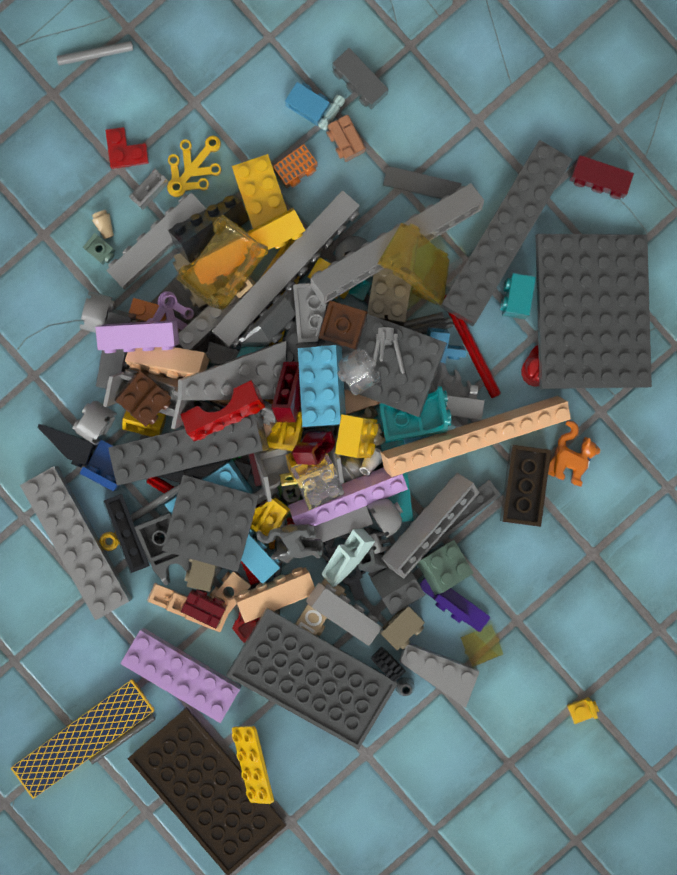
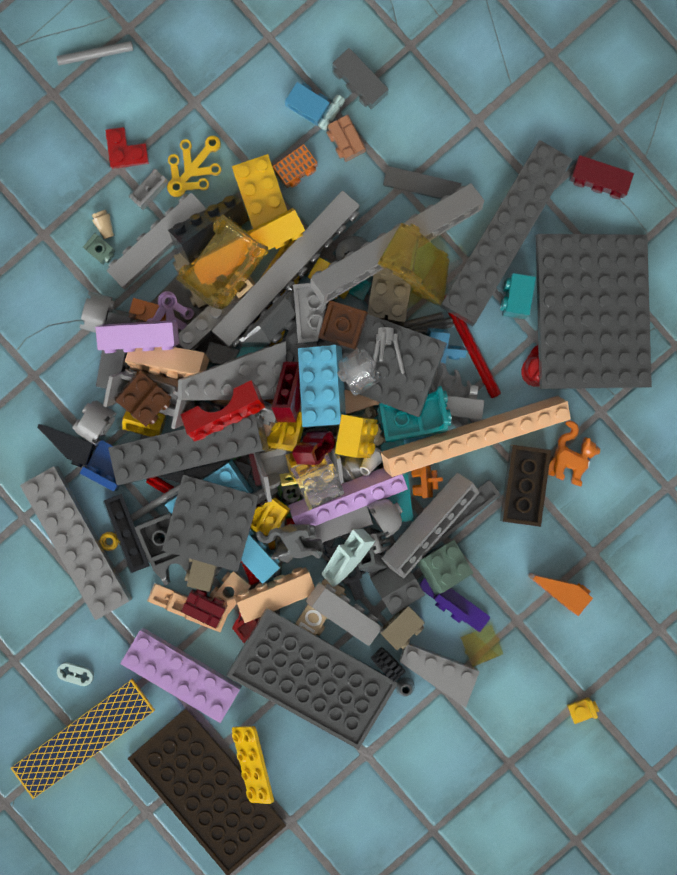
(77, 669): none -> light aqua beam
(120, 740): dark grey bar -> none
(428, 481): none -> orange hips
(570, 595): none -> orange slope

